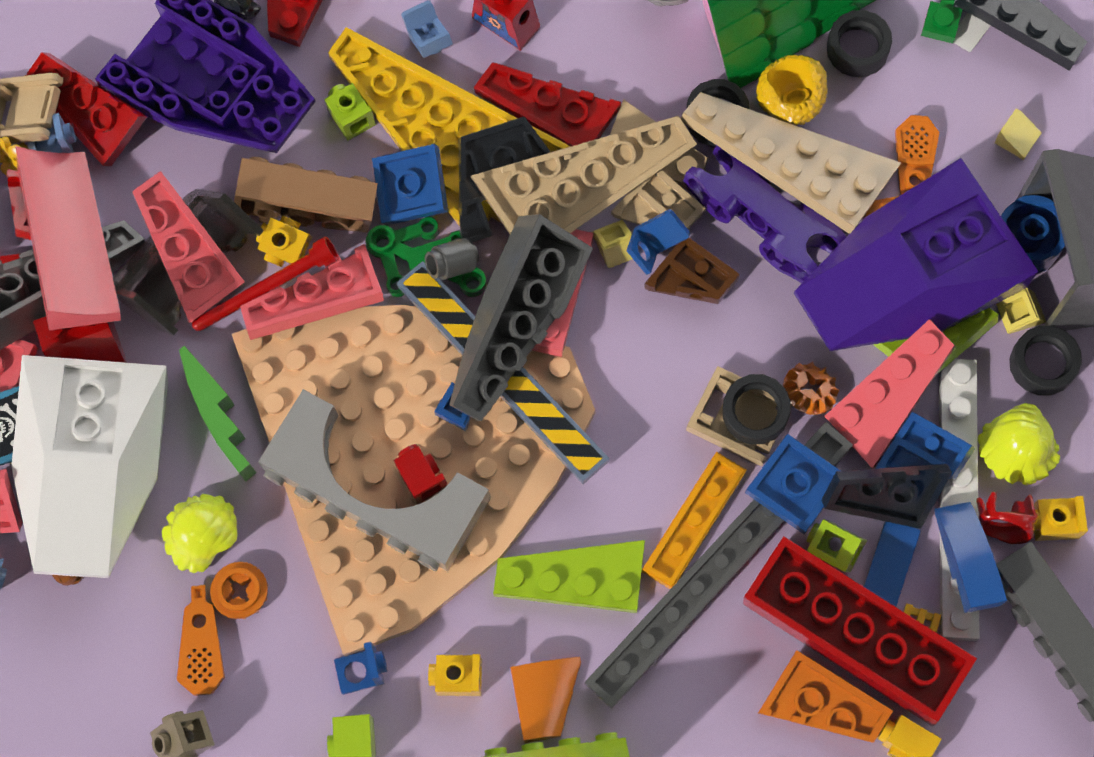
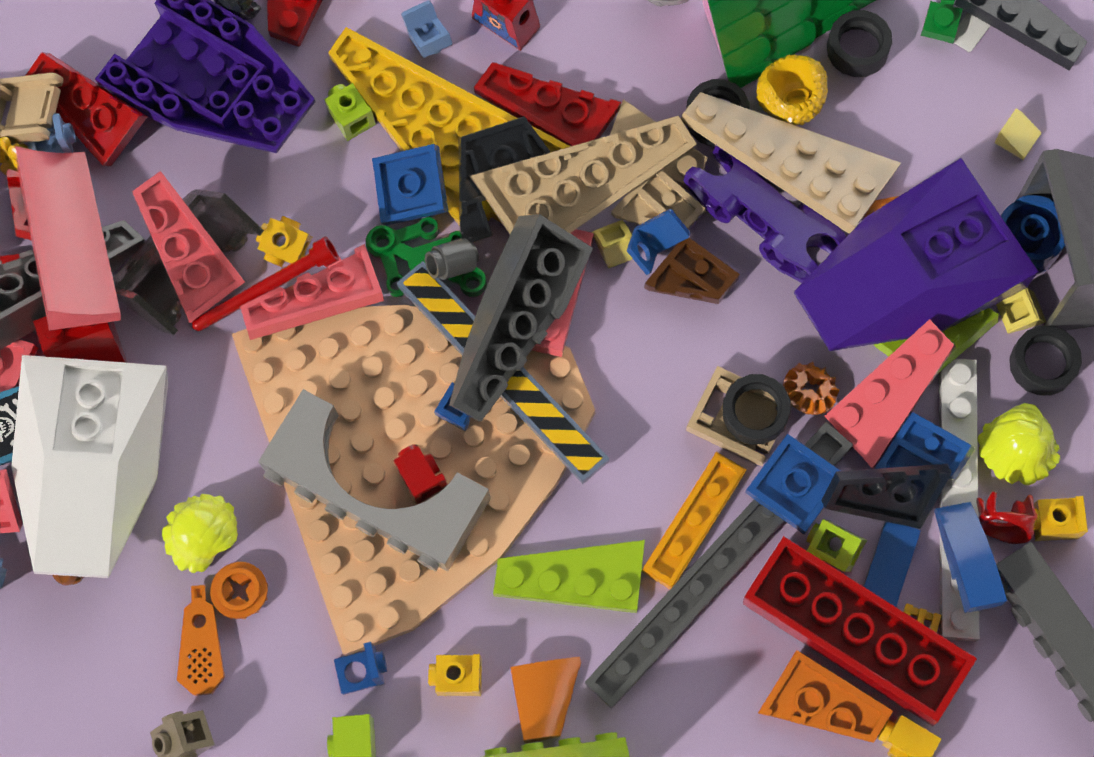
(212, 406): bright green slope -> none
(304, 195): medium nougat wedge -> none
(914, 165): orange piece -> none

